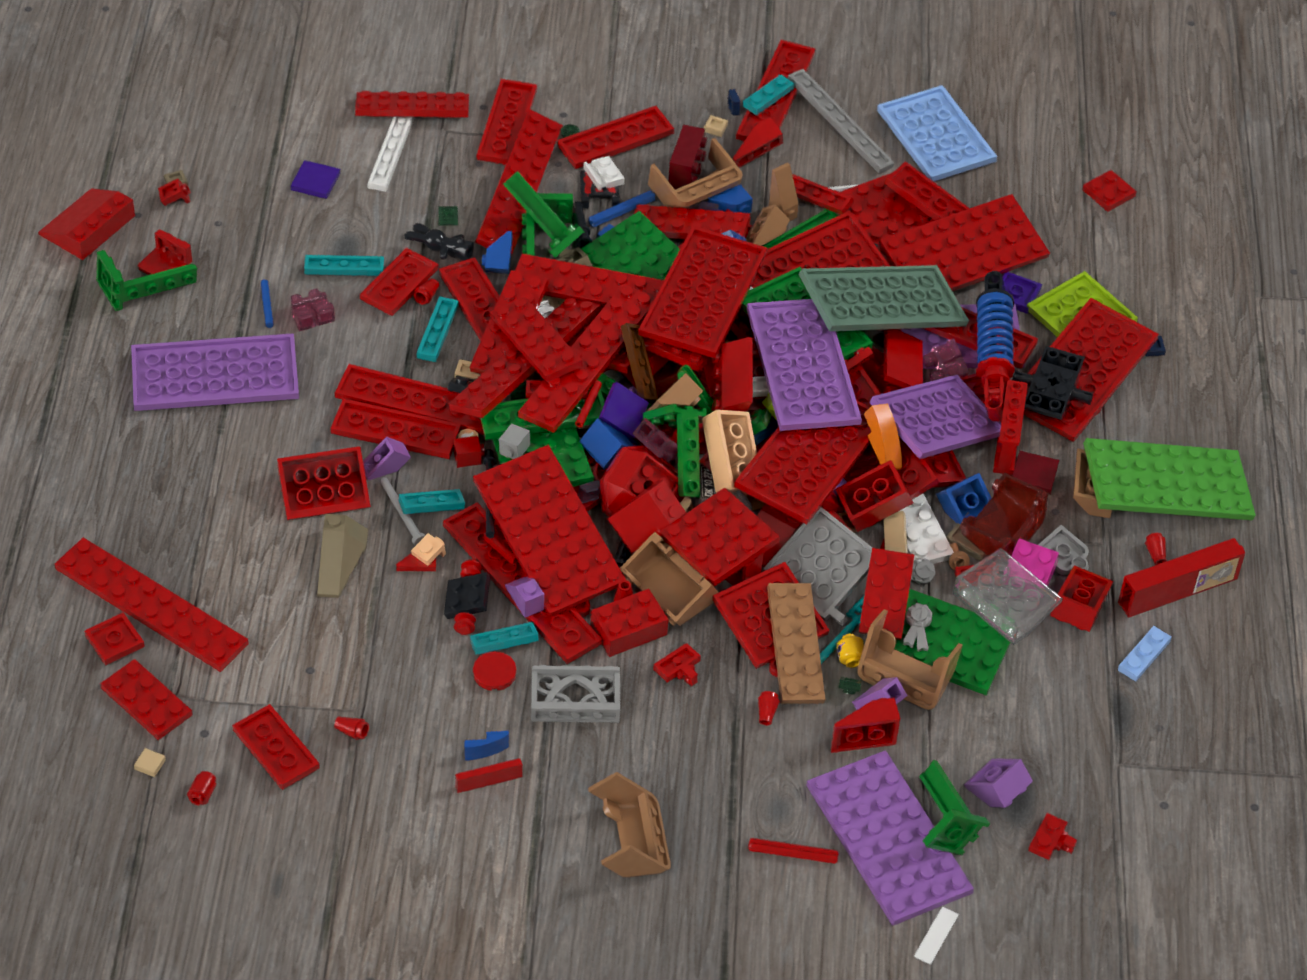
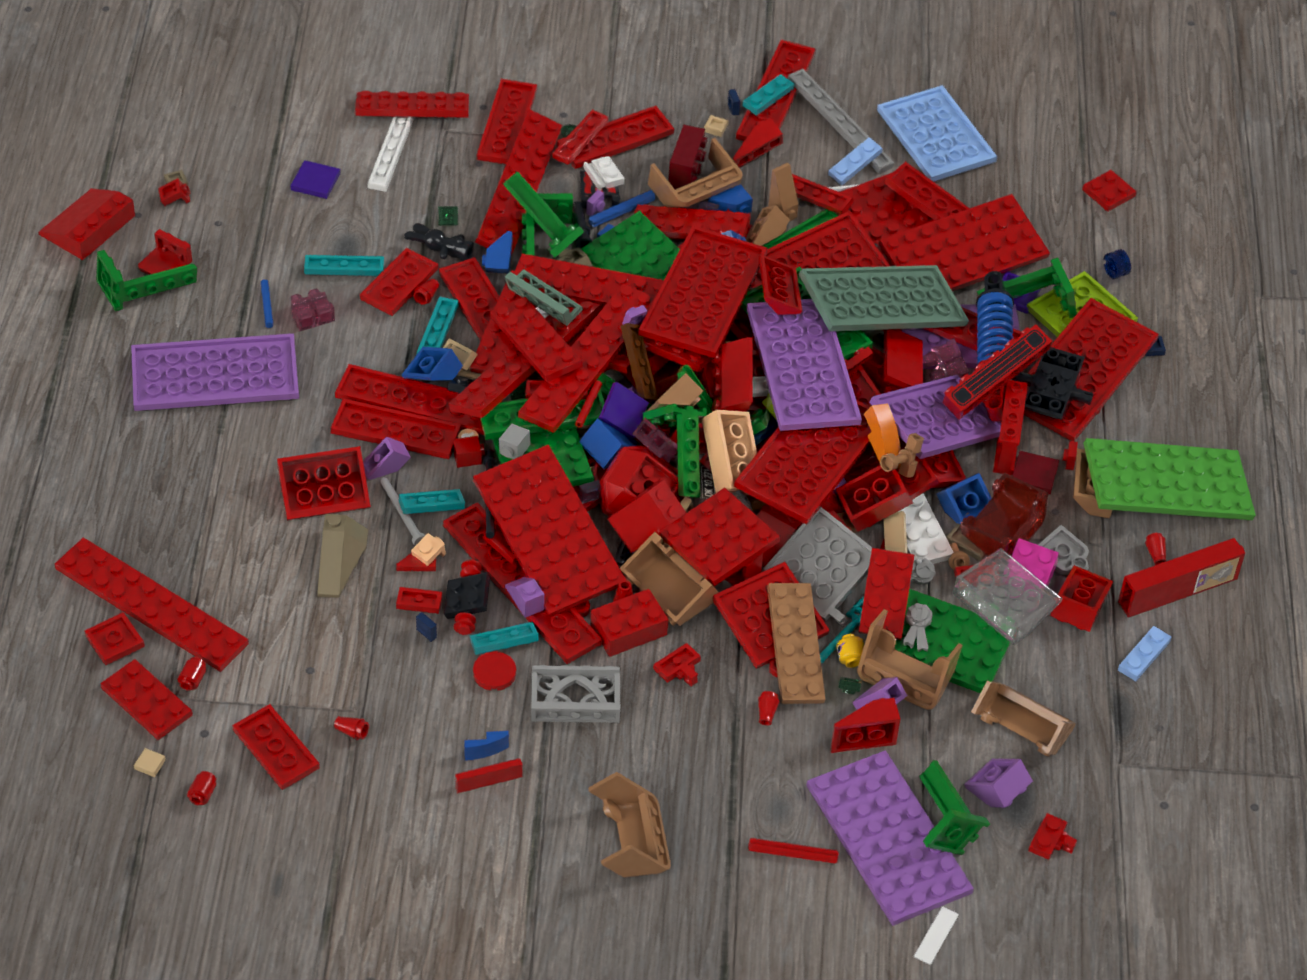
(192, 673): none -> red brick
(419, 600): none -> red plate
(426, 626): none -> dark blue tile
(433, 364): none -> blue slope
(463, 353): none -> tan tile
(543, 300): none -> sand green fence
(580, 137): none -> red tile
(595, 203): none -> medium lavender plate
(635, 315): none -> medium lavender plate
(780, 286): none -> red slope
(855, 161): none -> light blue plate
(905, 457): none -> medium nougat bar
(997, 371): none -> brick
(1023, 716): none -> medium nougat windscreen
(1043, 278): none -> green bracket
(1069, 455): none -> red plate
(1117, 264): none -> clear blue wheel

